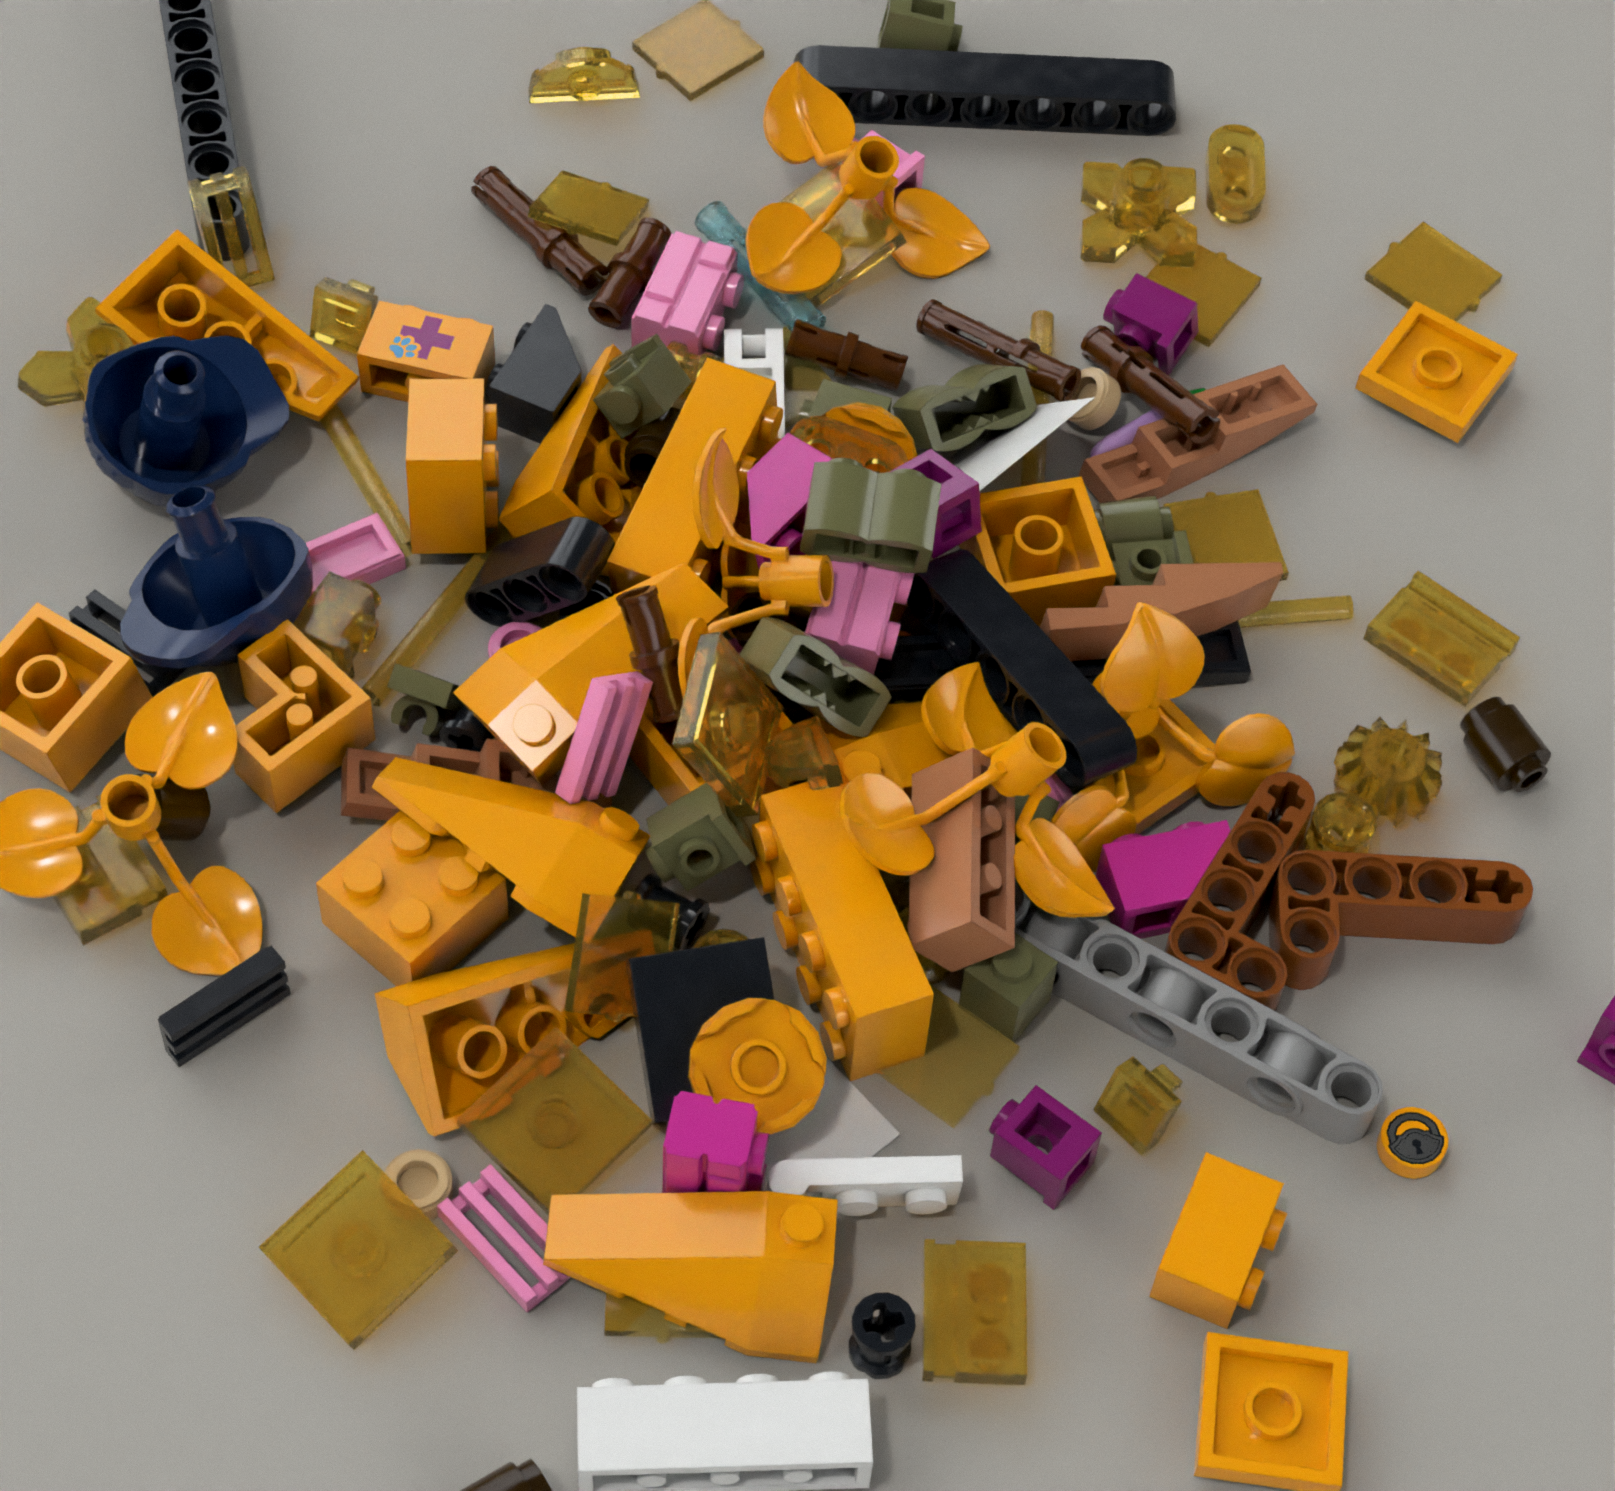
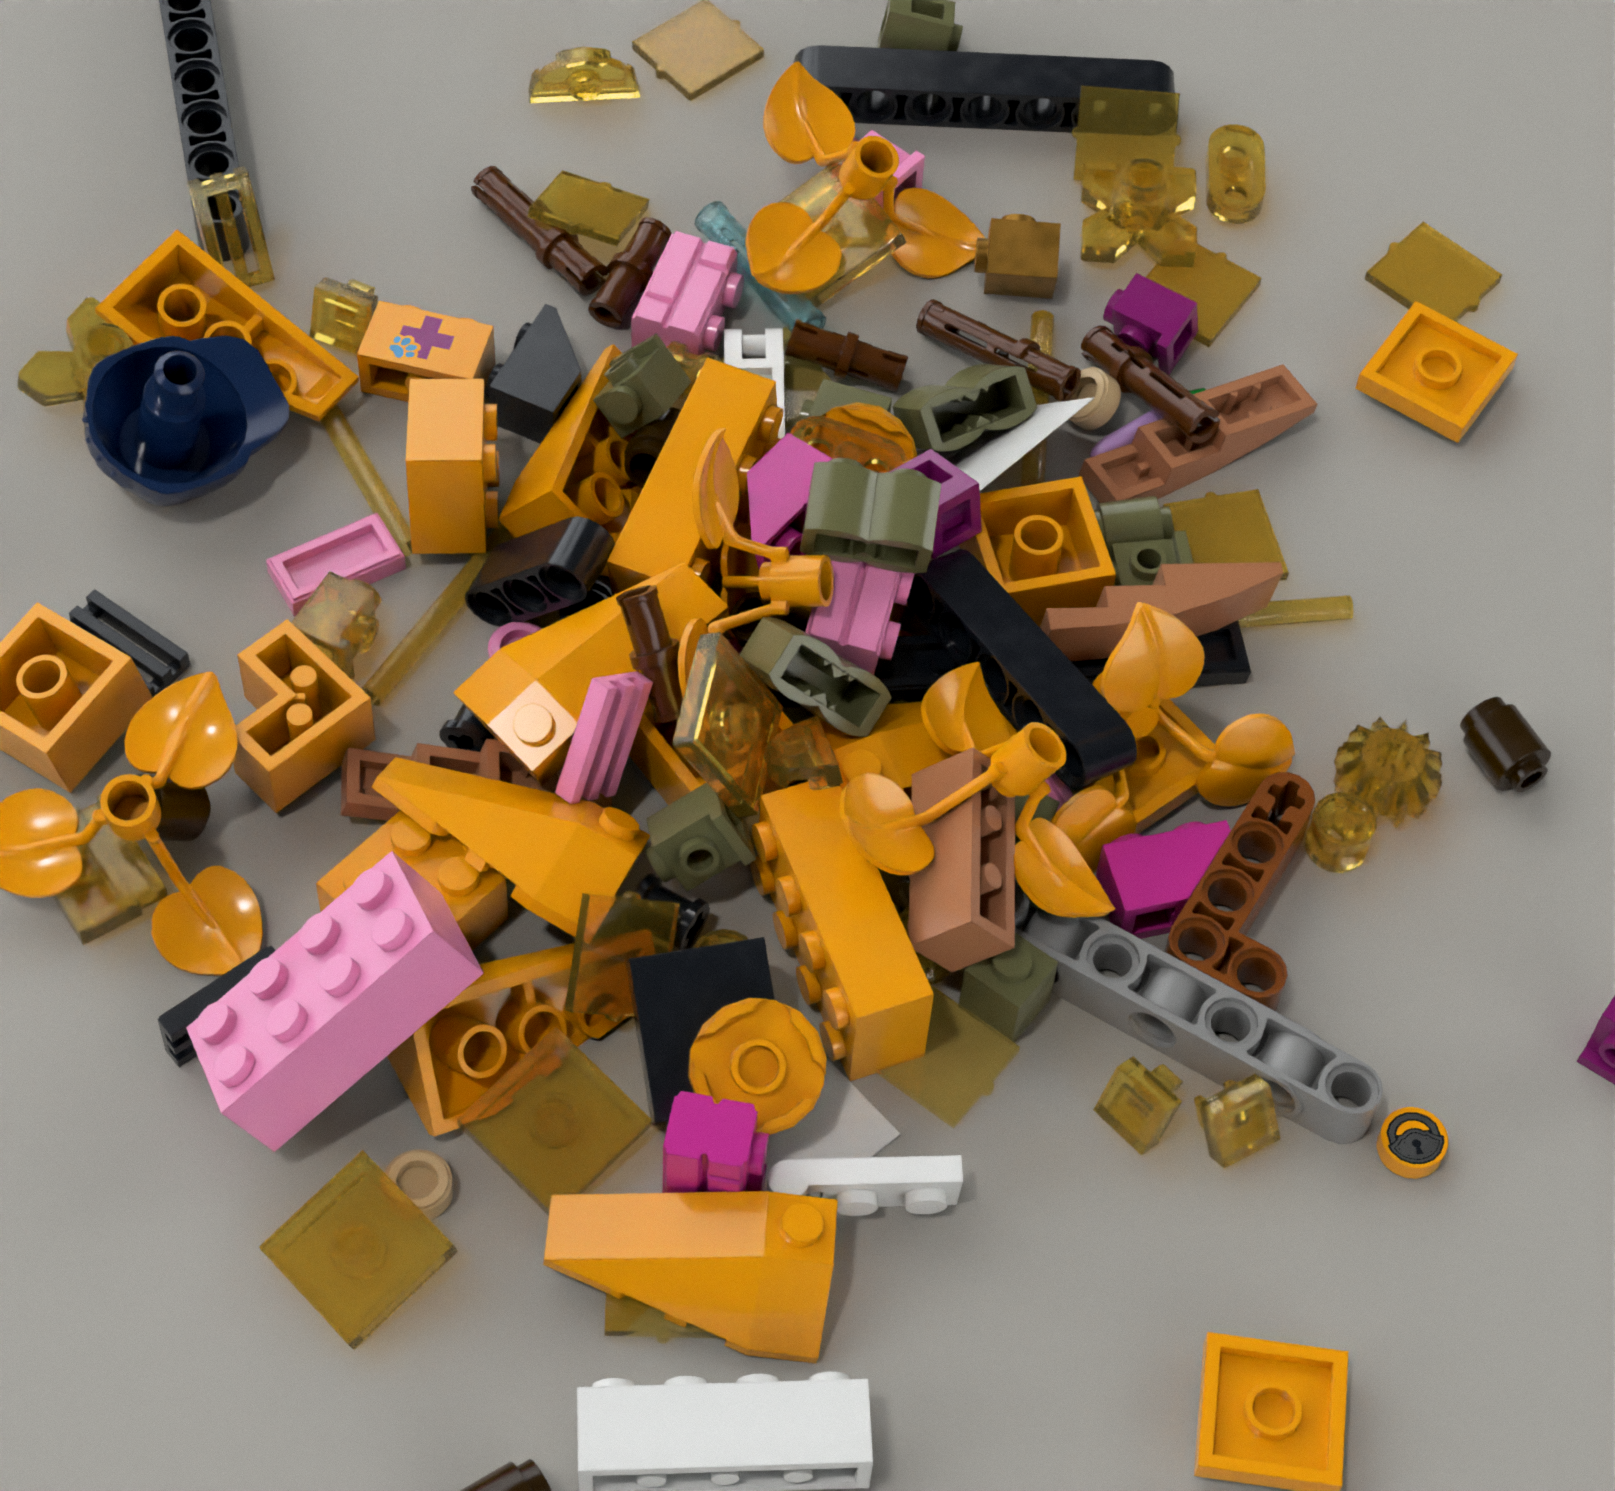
(214, 585): dark blue piece -> none
(332, 1001): none -> bright pink brick
(422, 691): olive tile -> none
(474, 1197): bright pink tile -> none
(896, 1323): black bush -> none
(974, 1312): clear yellow plate -> none
(1019, 257): none -> pearl gold brick
(1049, 1125): magenta brick -> none
(1125, 126): none -> clear yellow piece
(1216, 1241): light orange brick -> none
(1238, 1120): none -> clear yellow tile
(1441, 638): clear yellow plate -> none
(1477, 897): dark orange beam -> none

